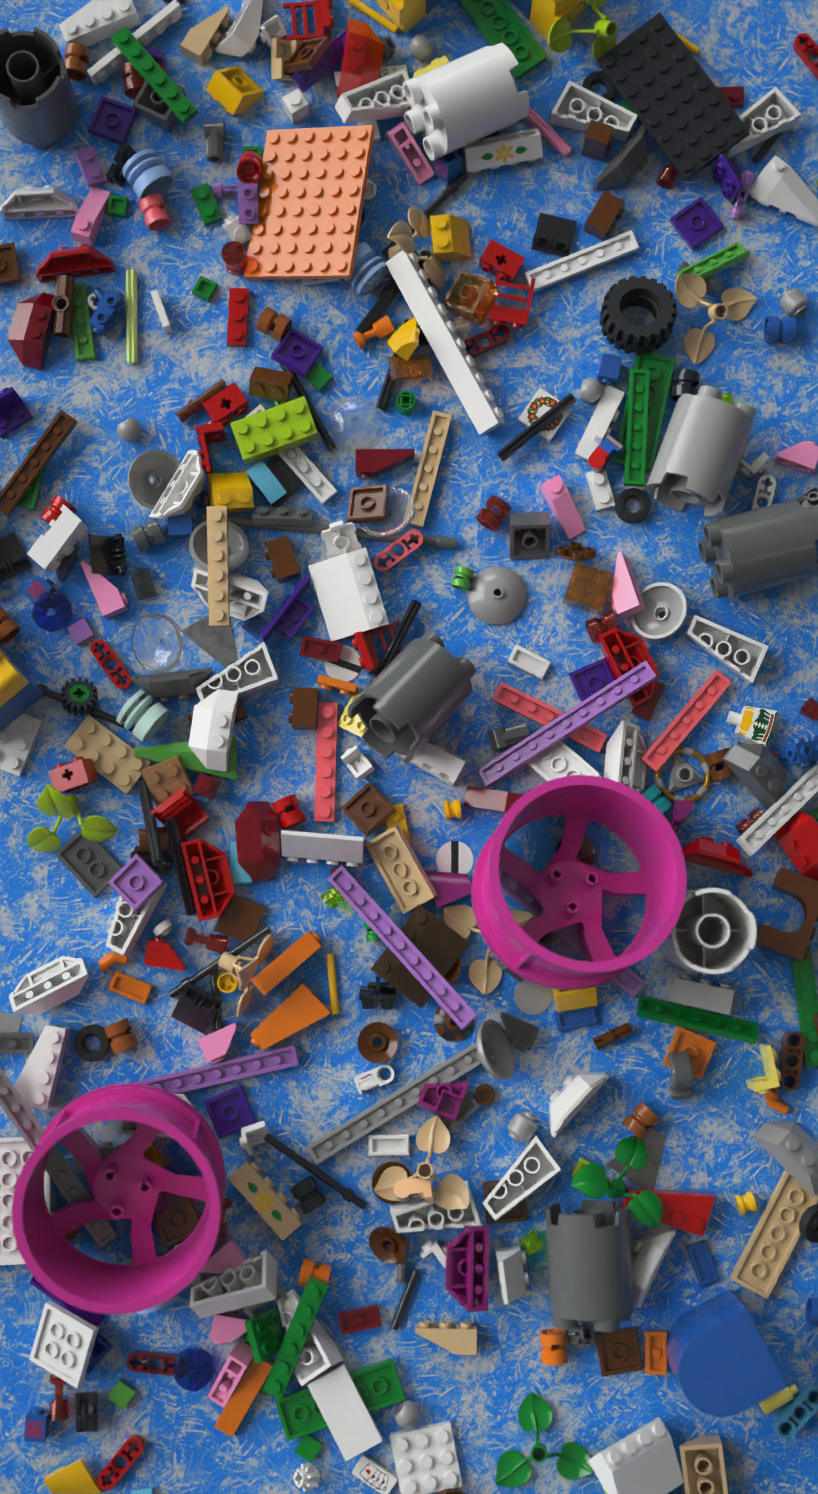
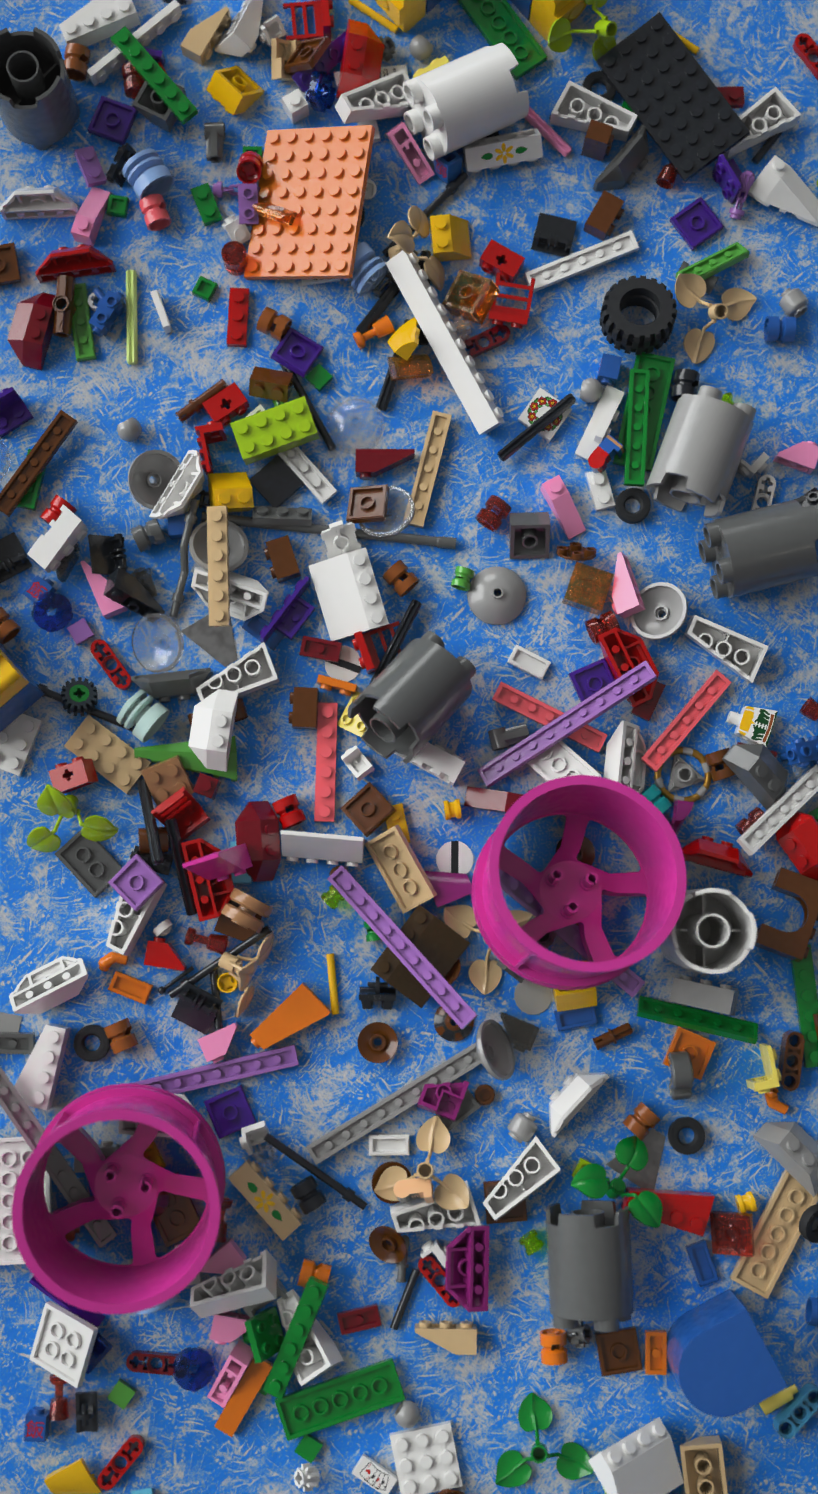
(130, 593): none -> black slope
(162, 990): none -> black hinge
(178, 596): none -> dark grey bar
(221, 863): none -> dark pink slope
(246, 911): none -> medium nougat wheel
(266, 482): medium azure slope -> none
(275, 212): none -> clear orange slope
(287, 962): orange slope -> none
(321, 91): none -> clear blue plate
(345, 1412): white tile -> none
(370, 1078): white piece -> none
(396, 573): none -> dark orange wheel
(404, 406): green wheel -> none
(407, 537): coral beam -> none
(426, 1272): none -> red beam
(511, 1273): white slope -> none
(647, 1259): white wedge -> none
(677, 1126): none -> black tyre
(732, 1233): none -> clear red plate

